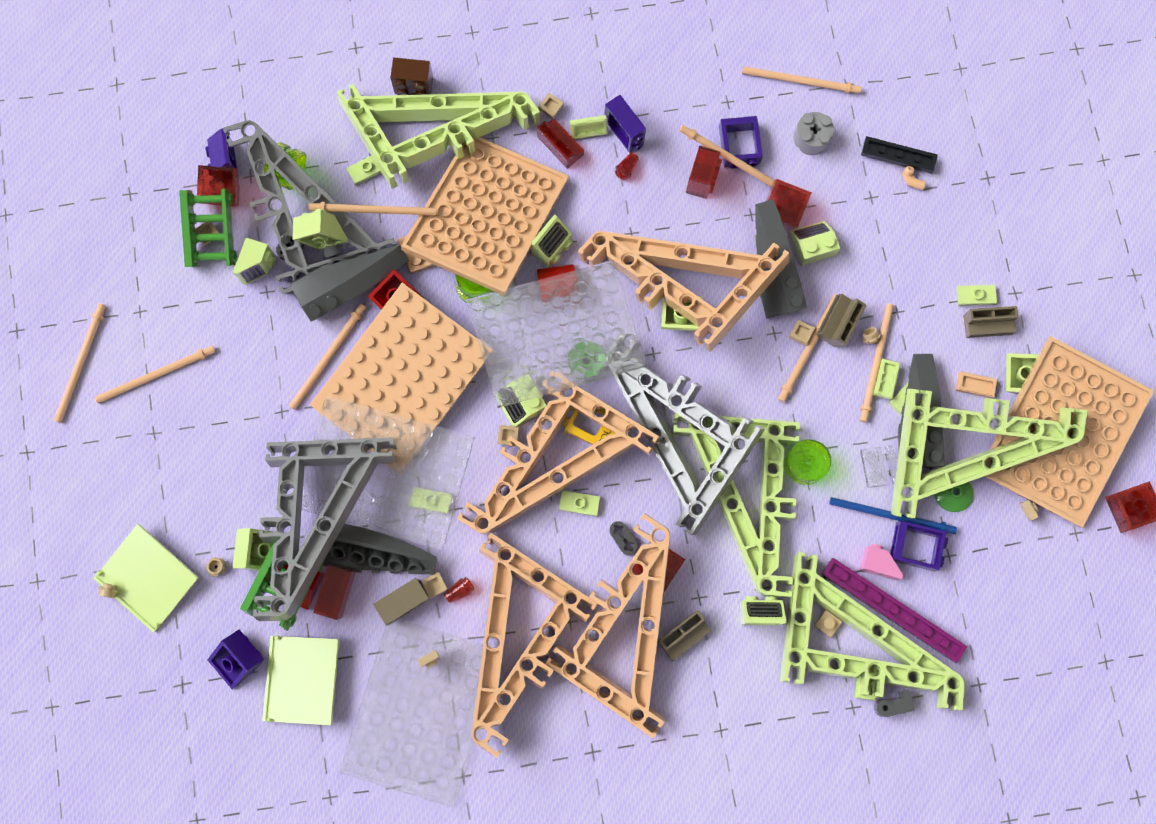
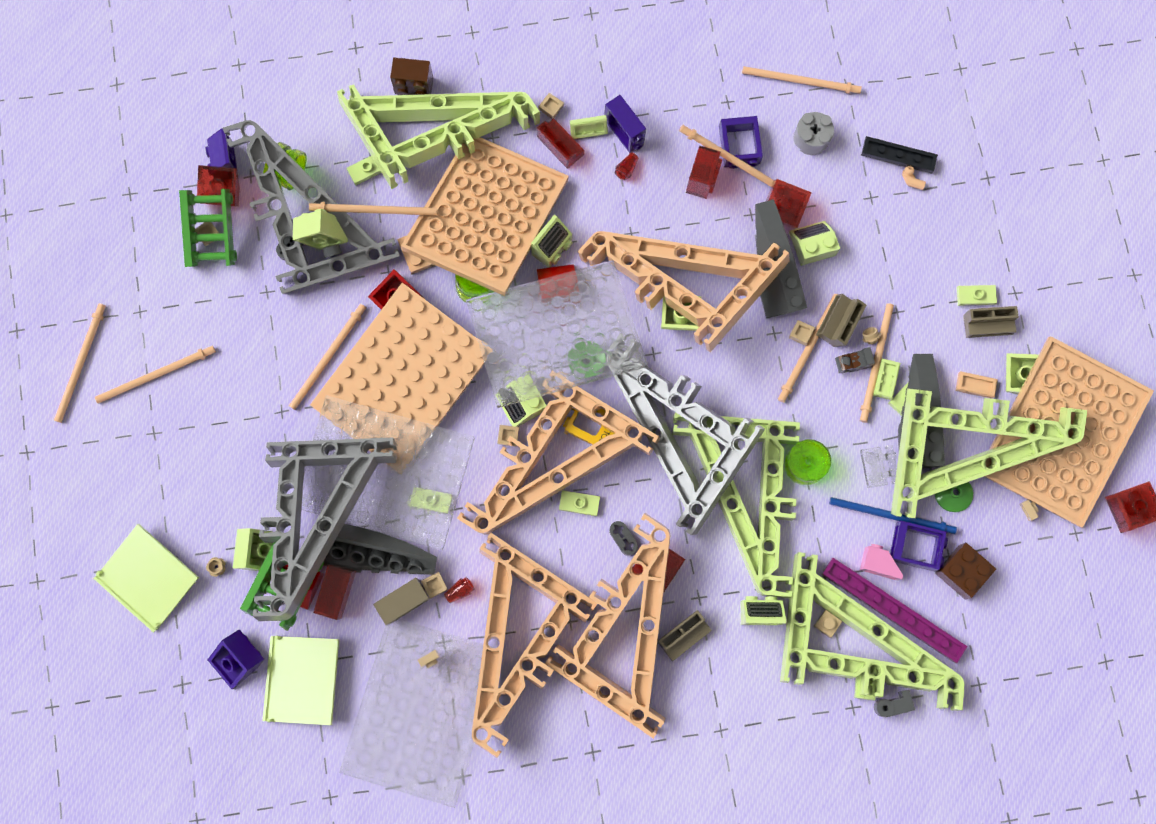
(107, 590): tan plate -> none
(254, 261): yellowish green slope -> none
(342, 281): dark grey wedge -> none
(855, 361): none -> dark grey leg
(965, 571): none -> reddish brown brick

